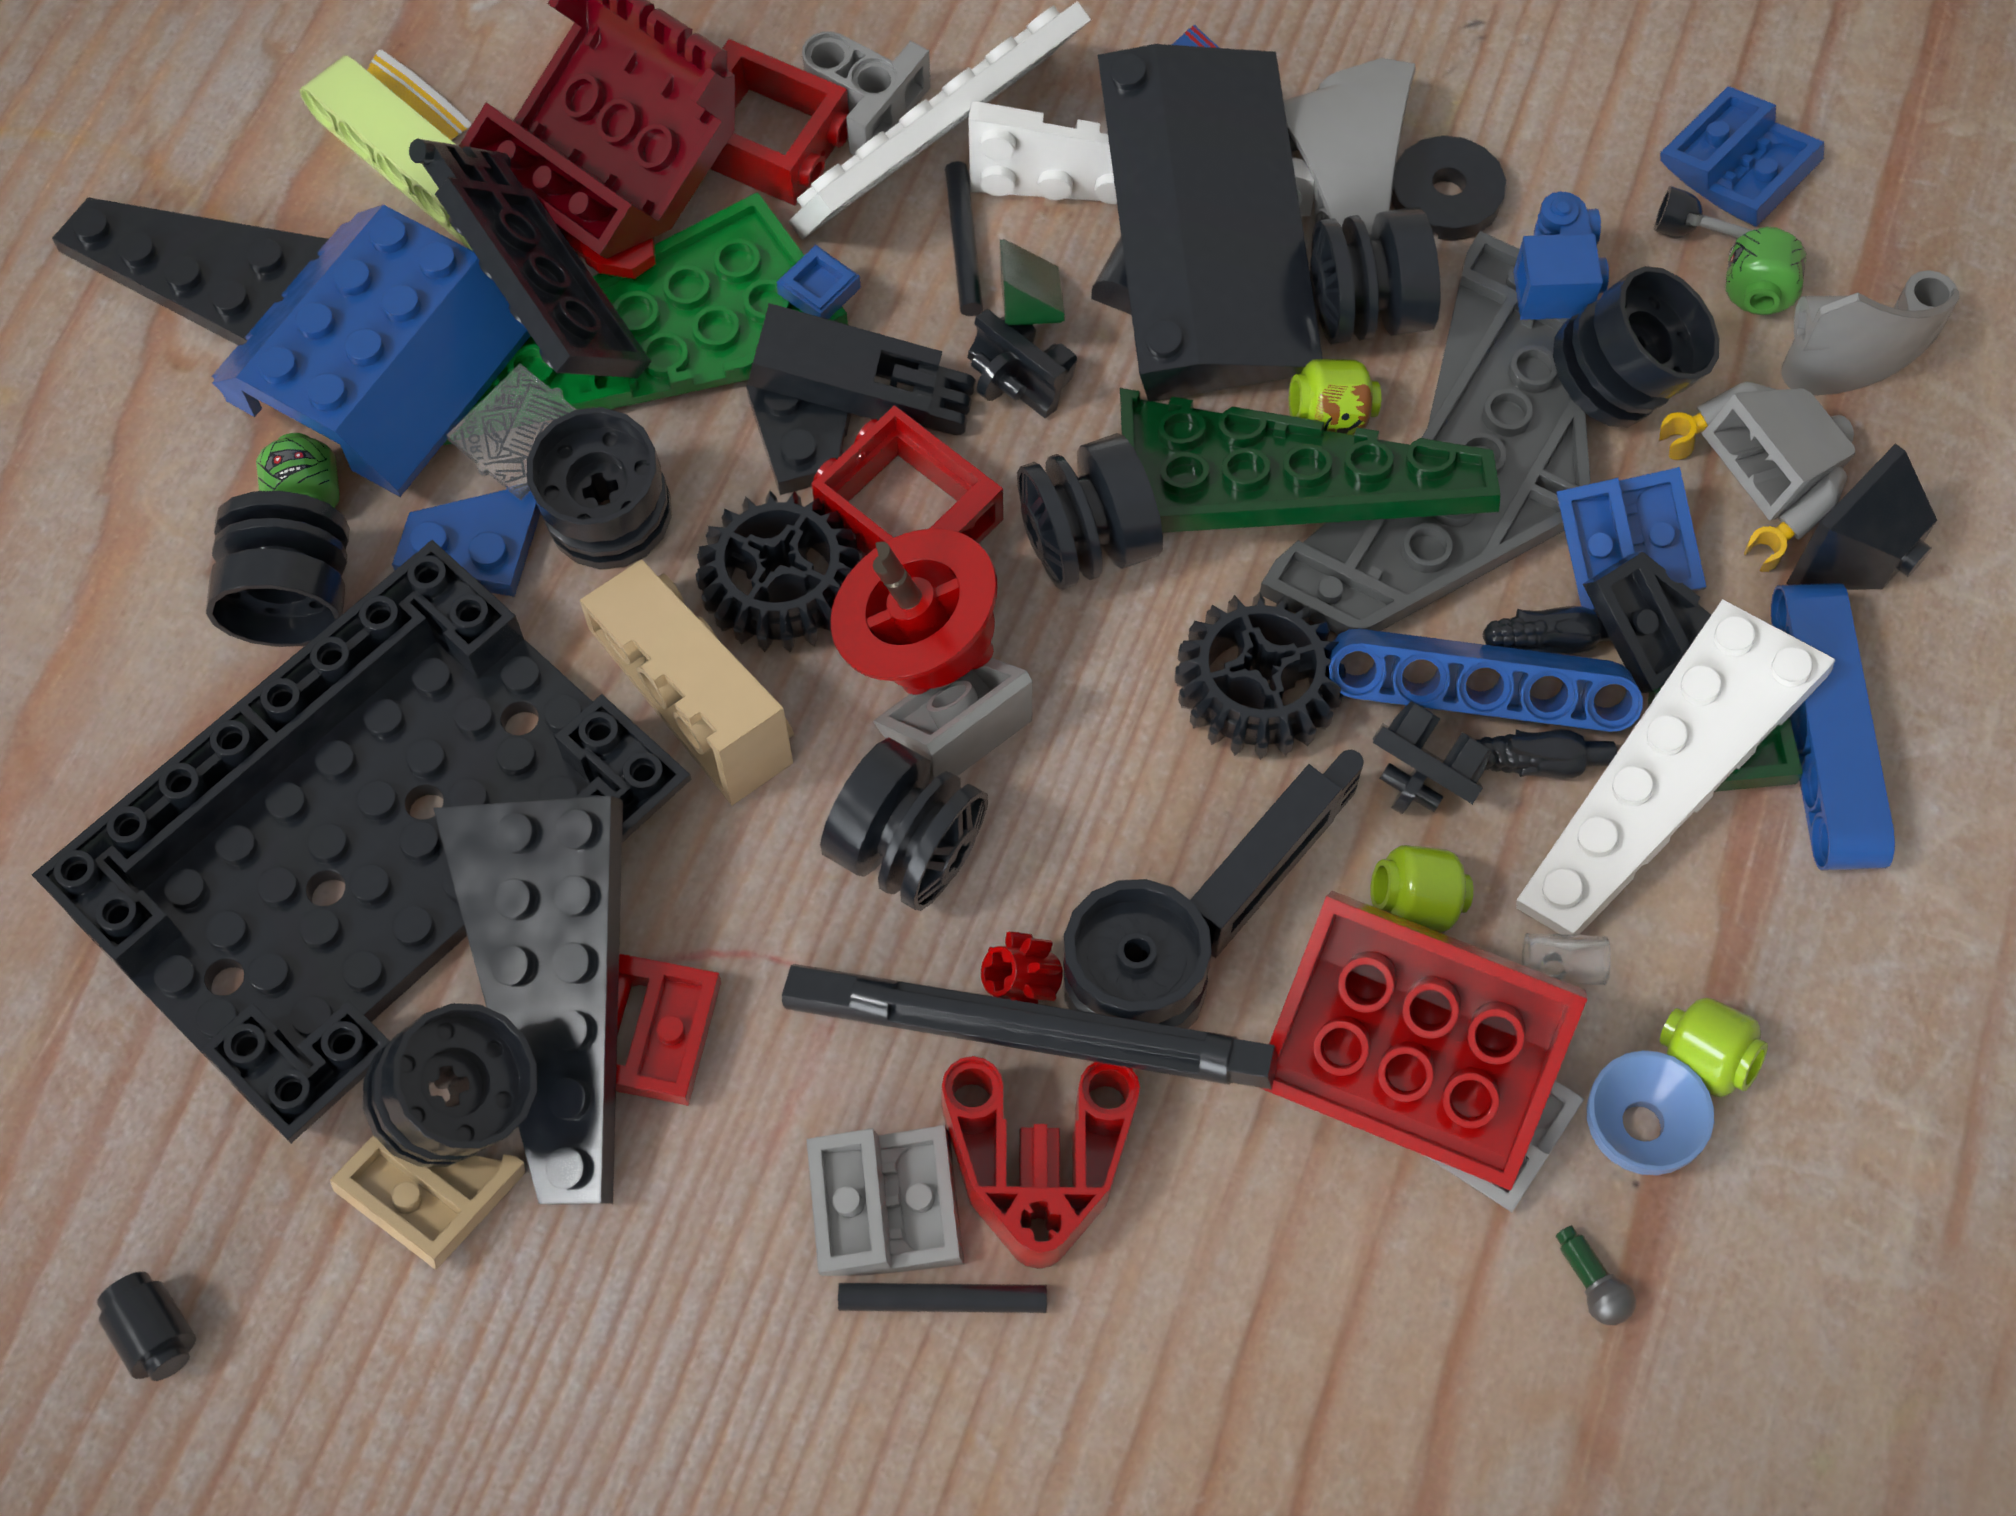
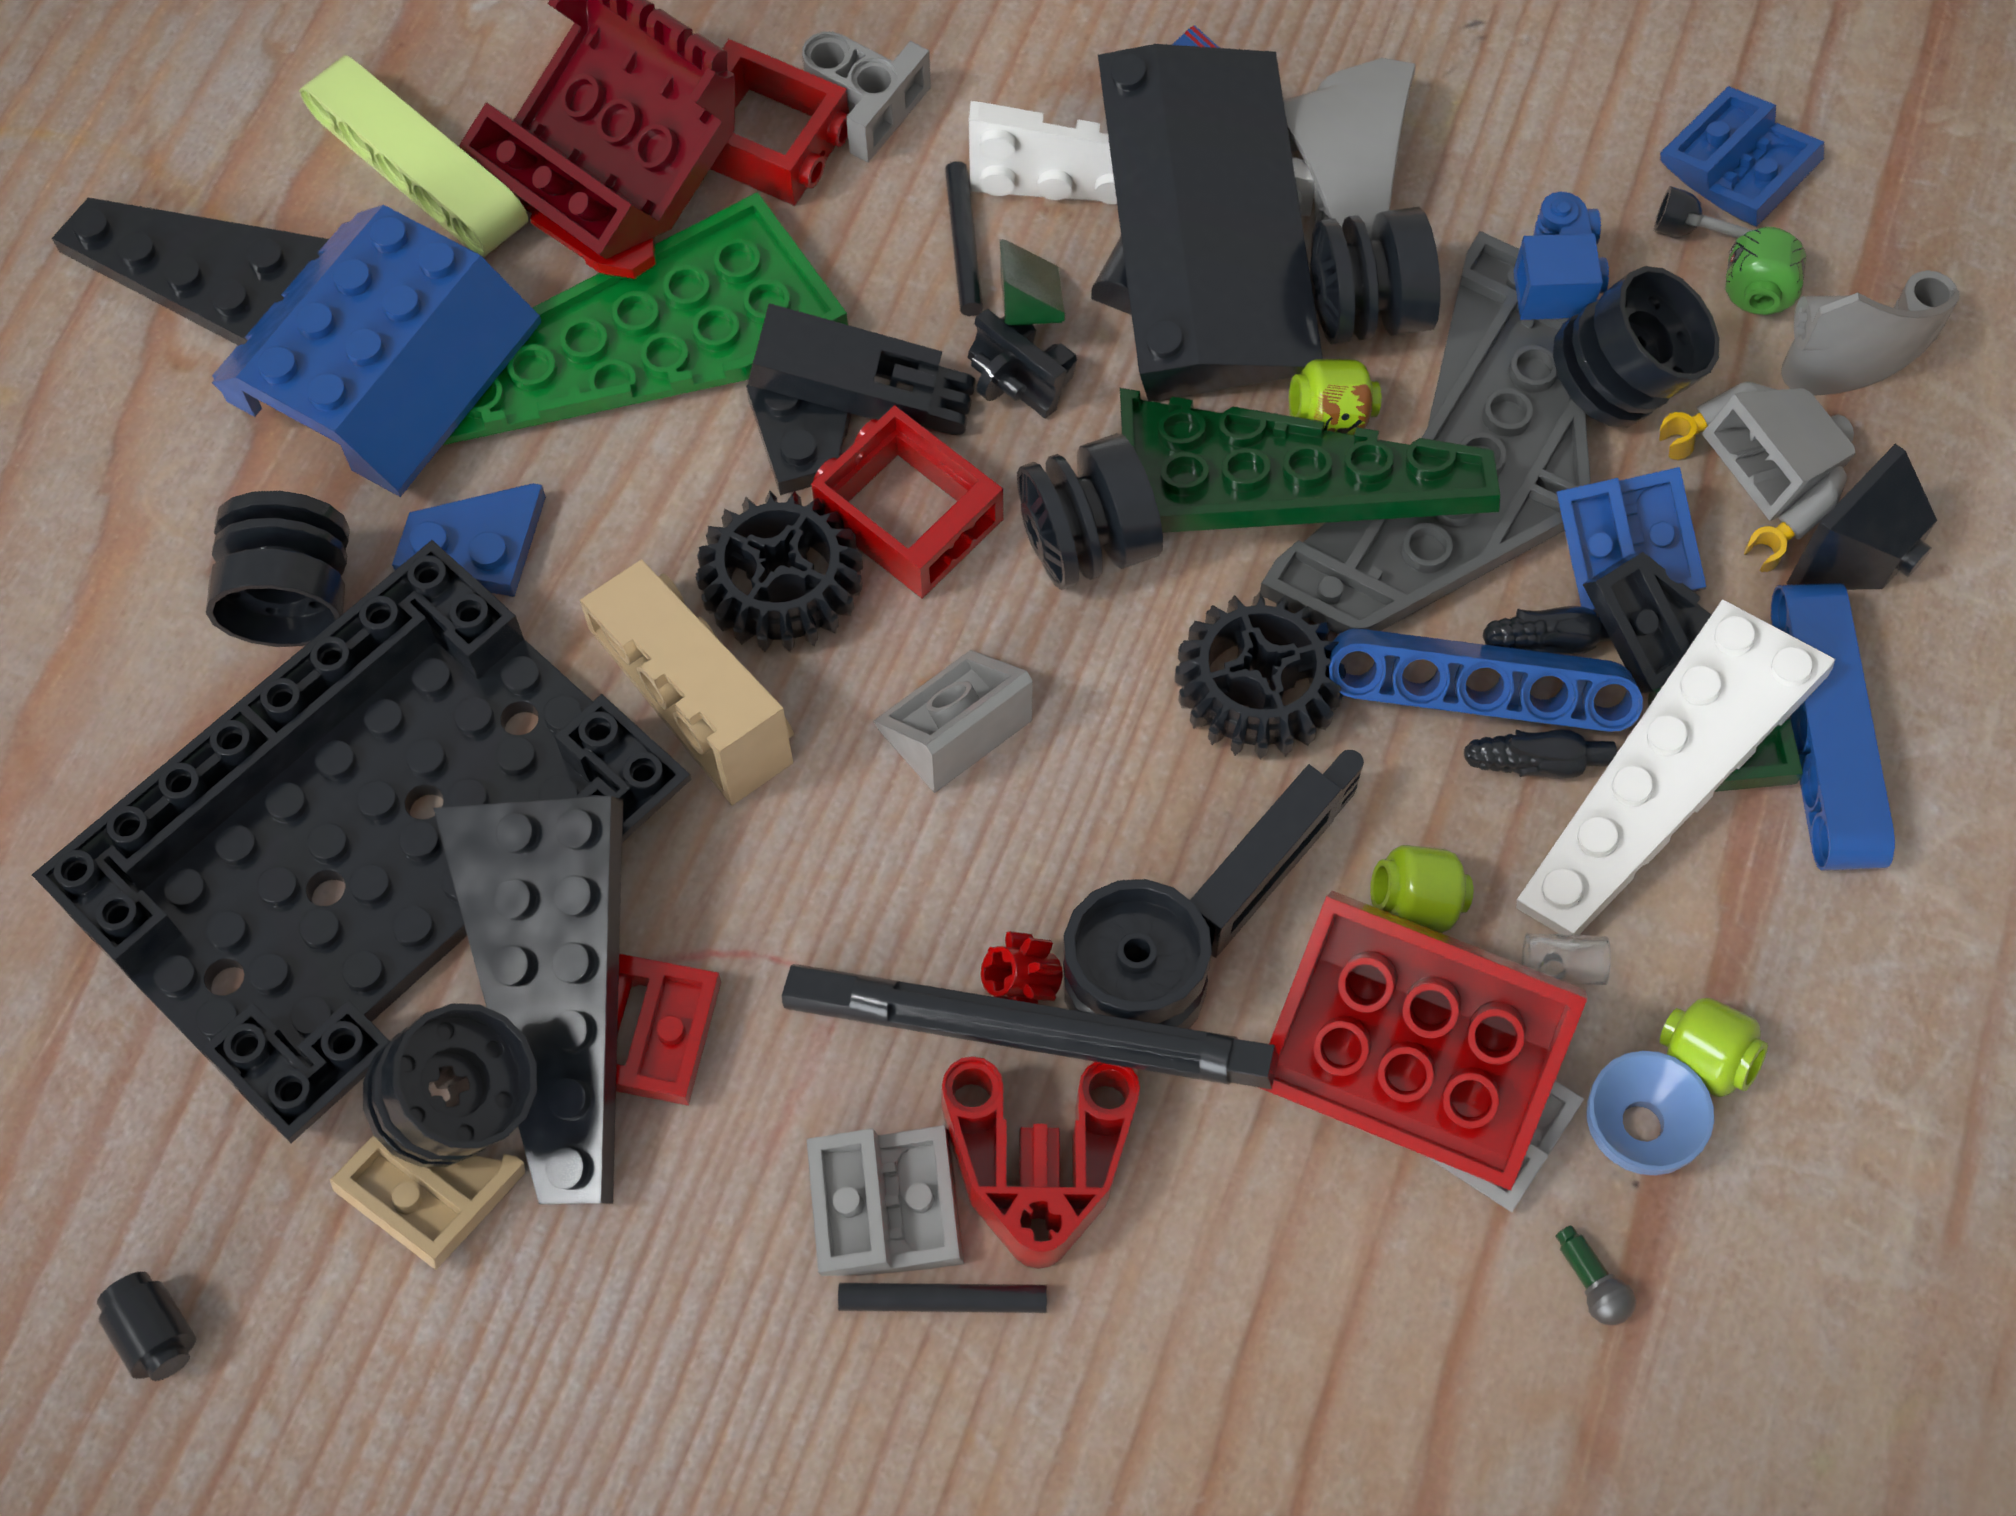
(299, 466): bright green head -> none
(418, 95): yellow sticker -> none
(505, 427): clear piece -> none
(530, 262): black hinge -> none
(595, 459): black wheel -> none
(818, 284): blue tile -> none
(899, 821): black wheel -> none
(918, 610): red piece -> none
(935, 117): white plate -> none
(1456, 162): black tile -> none
(1457, 772): black hips -> none

